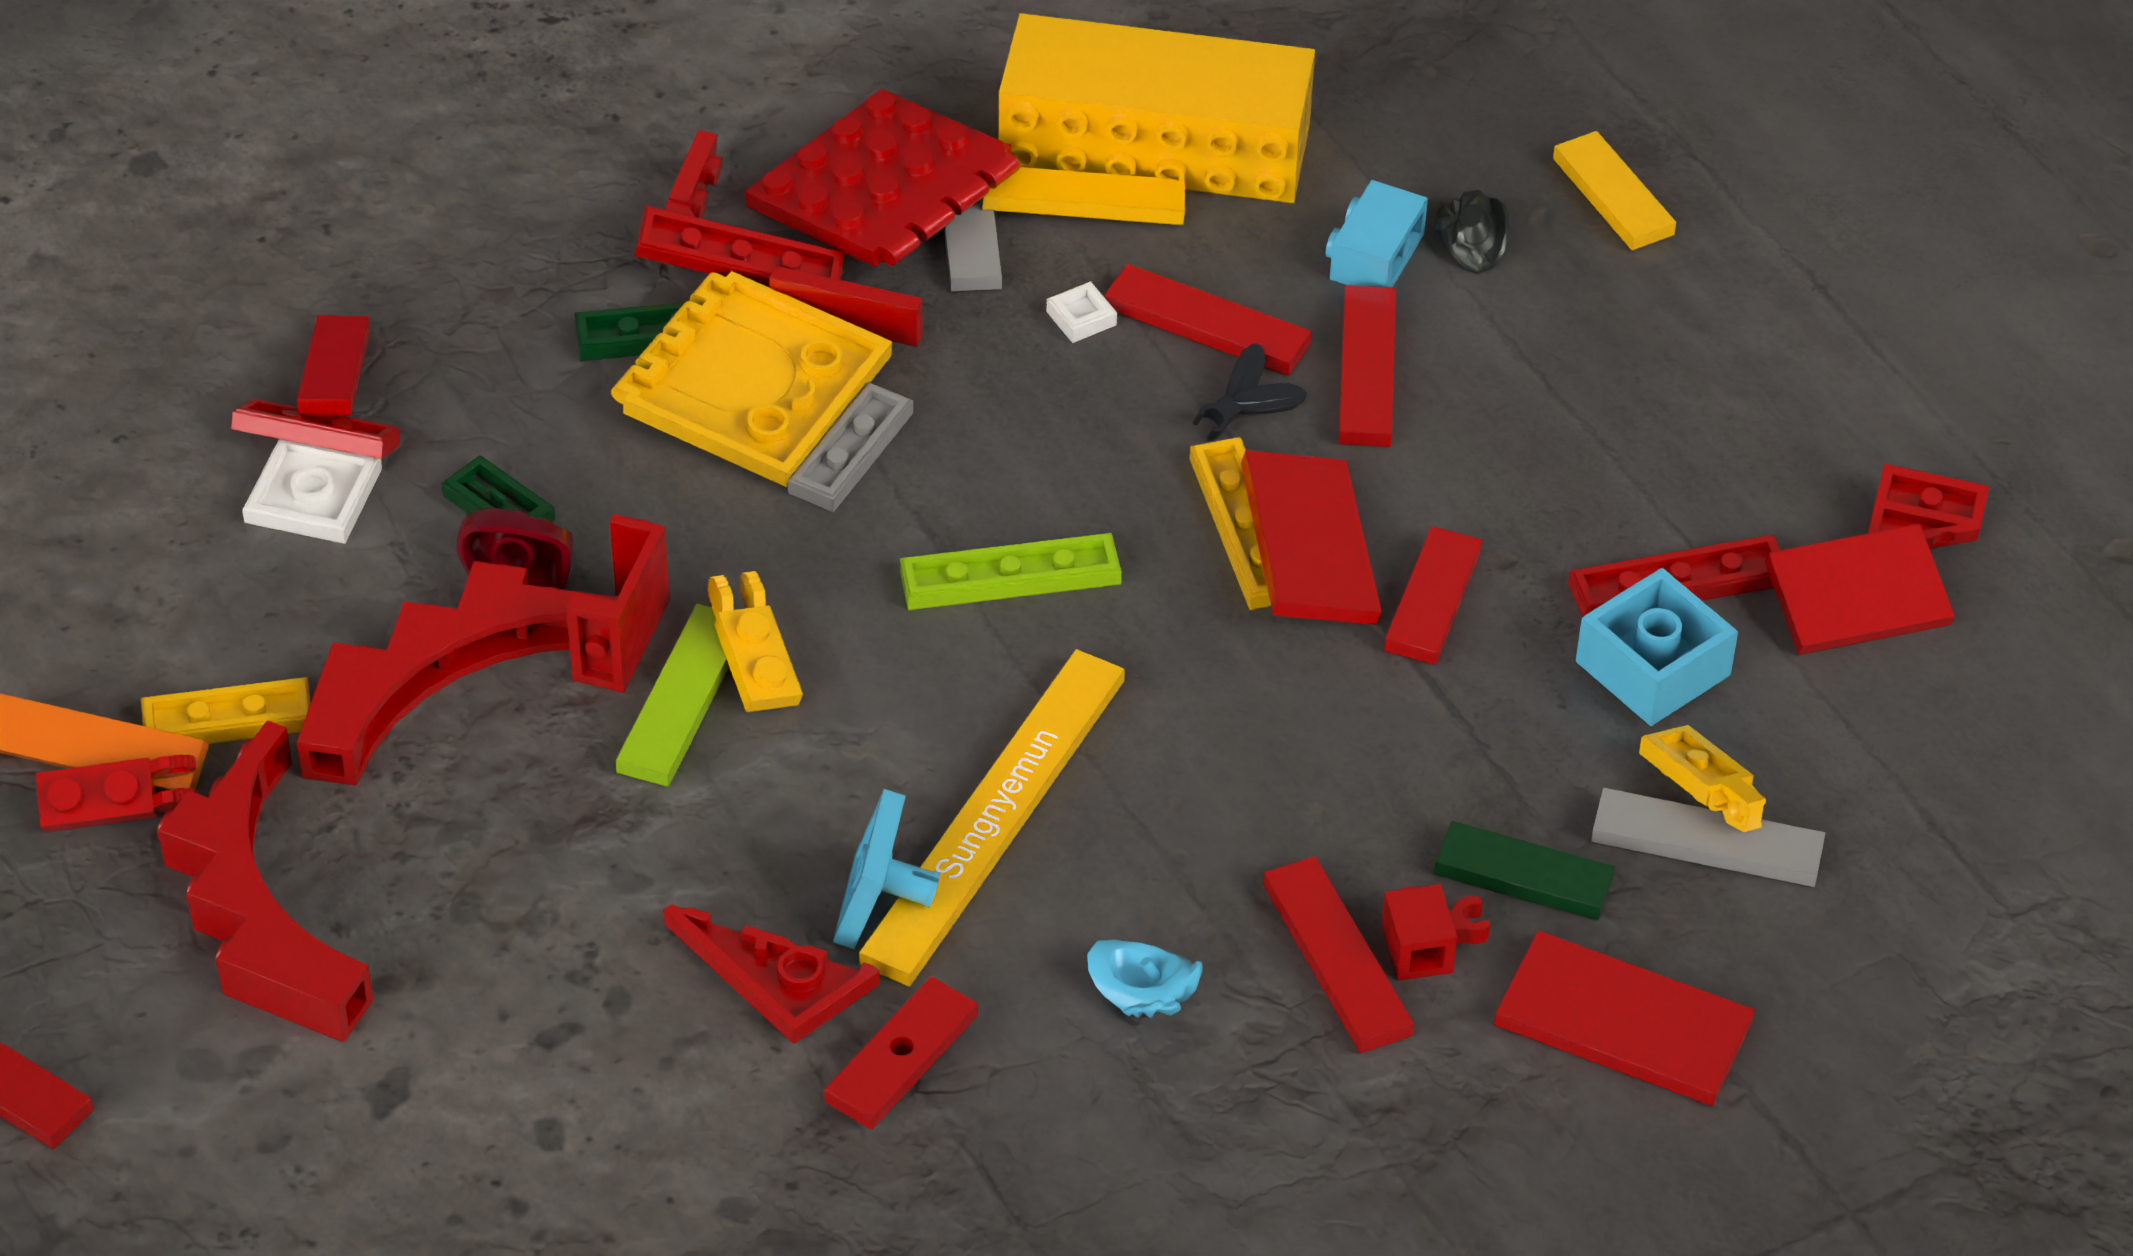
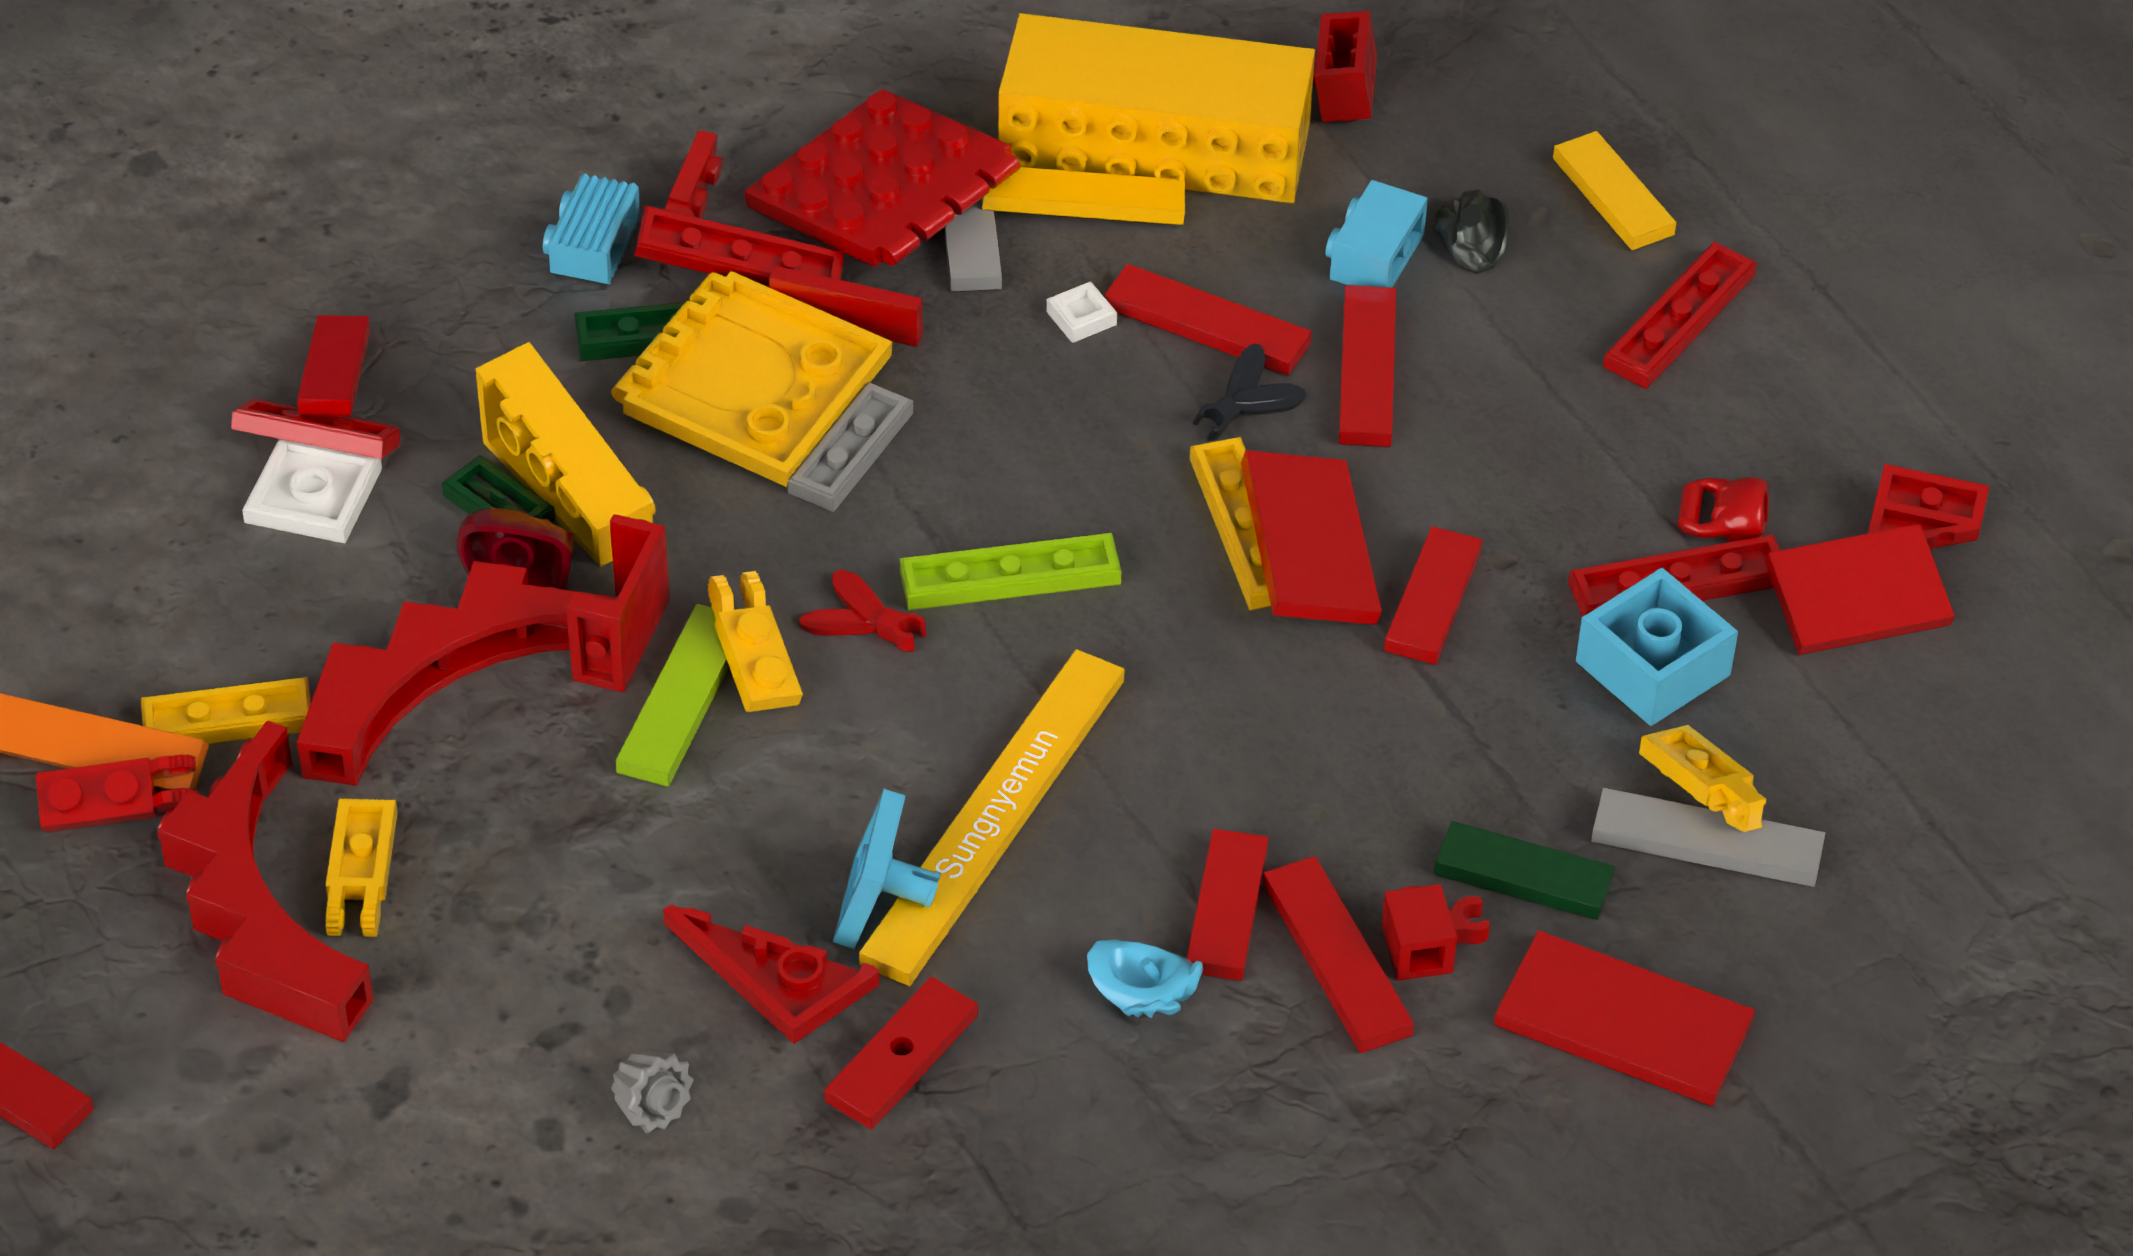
(360, 861): none -> yellow hinge
(556, 449): none -> yellow wedge
(593, 228): none -> medium azure brick
(652, 1089): none -> light grey piece
(864, 615): none -> red piece
(1228, 903): none -> red tile
(1345, 66): none -> red brick
(1679, 315): none -> red tile
(1738, 510): none -> red piece

